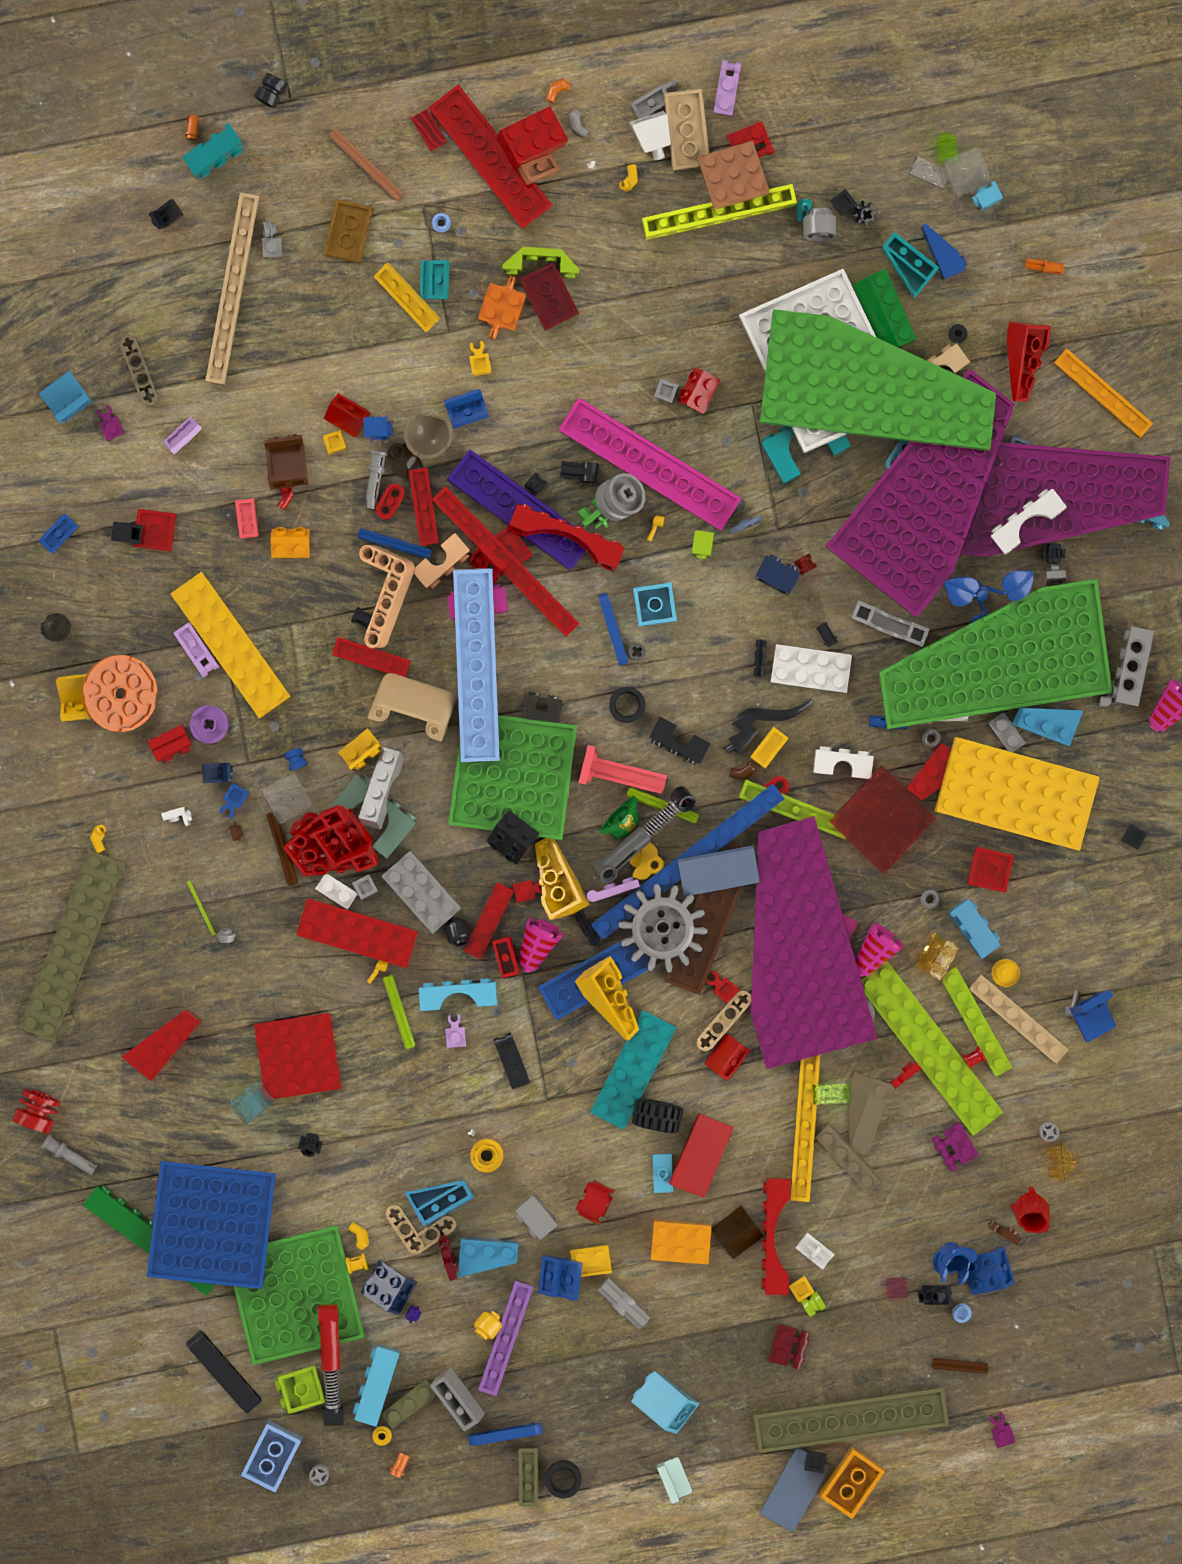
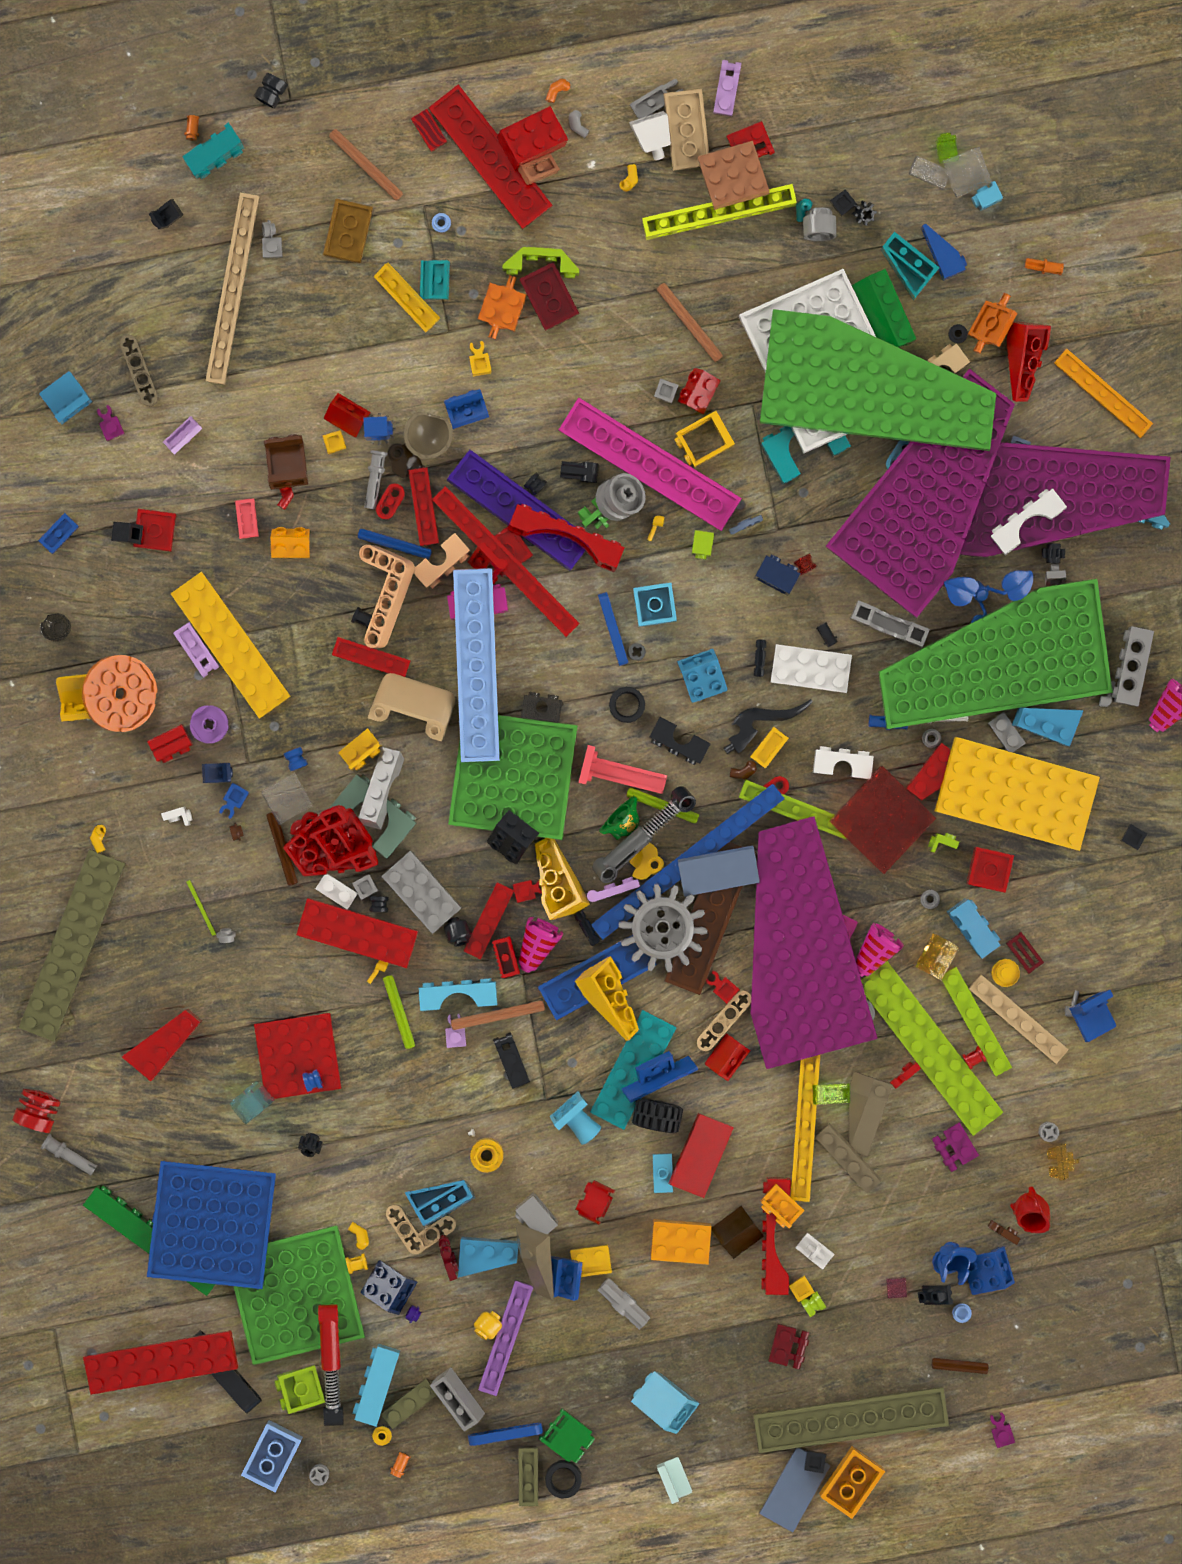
(160, 1362): none -> red plate
(312, 1080): none -> blue wheel
(379, 904): none -> black wheel
(497, 1015): none -> nougat axle
(536, 1256): none -> dark tan wedge
(568, 1437): none -> green plate
(578, 1121): none -> medium azure plant
(657, 1074): none -> blue bracket
(689, 322): none -> nougat axle
(702, 675): none -> dark azure bracket
(721, 429): none -> yellow window
(782, 1206): none -> light orange bracket
(948, 840): none -> lime bracket
(992, 323): none -> orange plate
(1015, 940): none -> dark red tile

